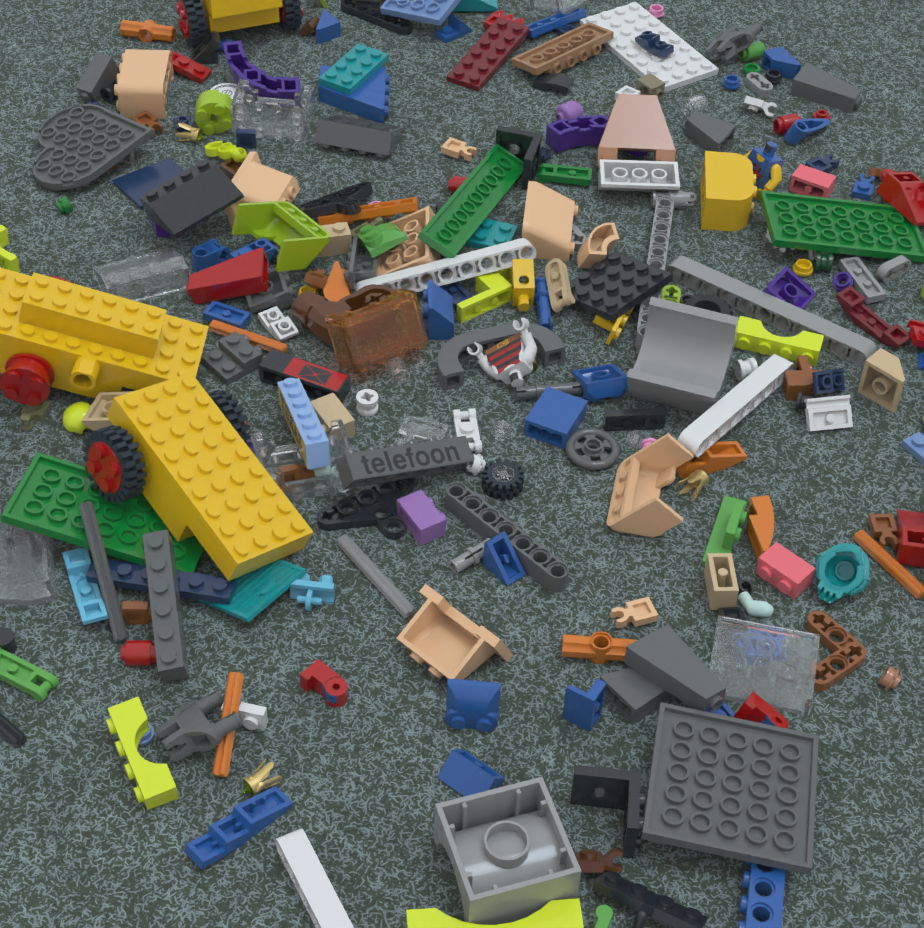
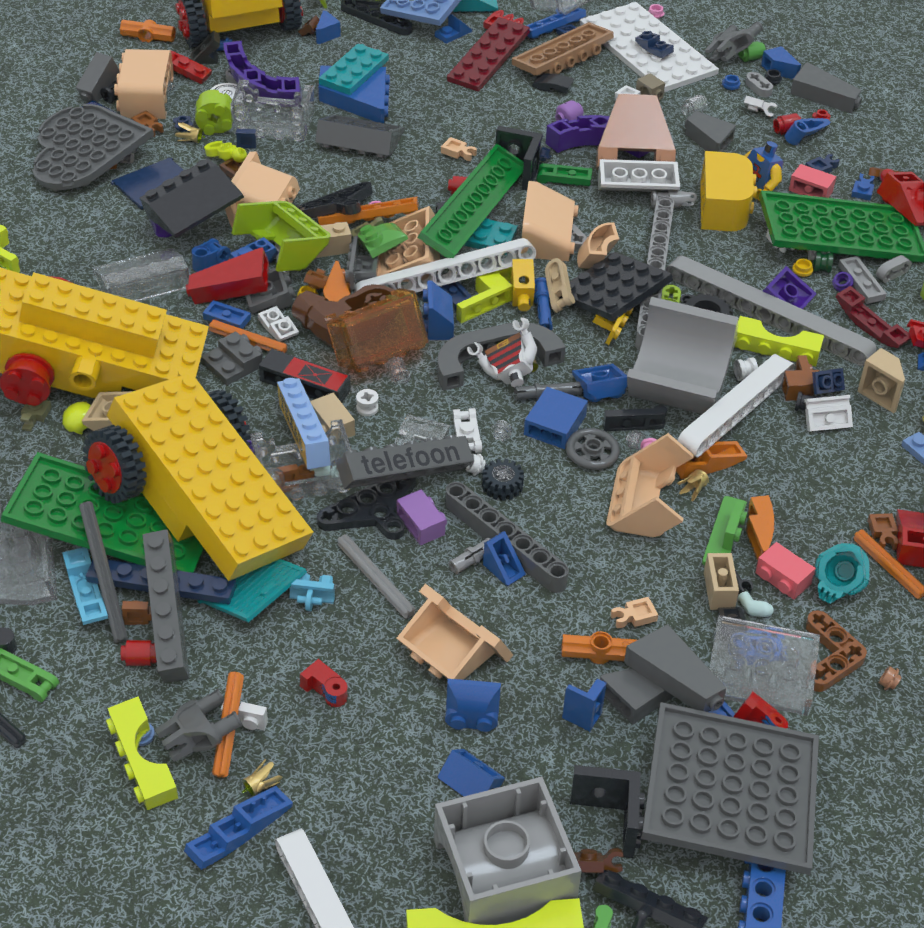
(64, 205): green plate -> none
(751, 67): green tile -> none

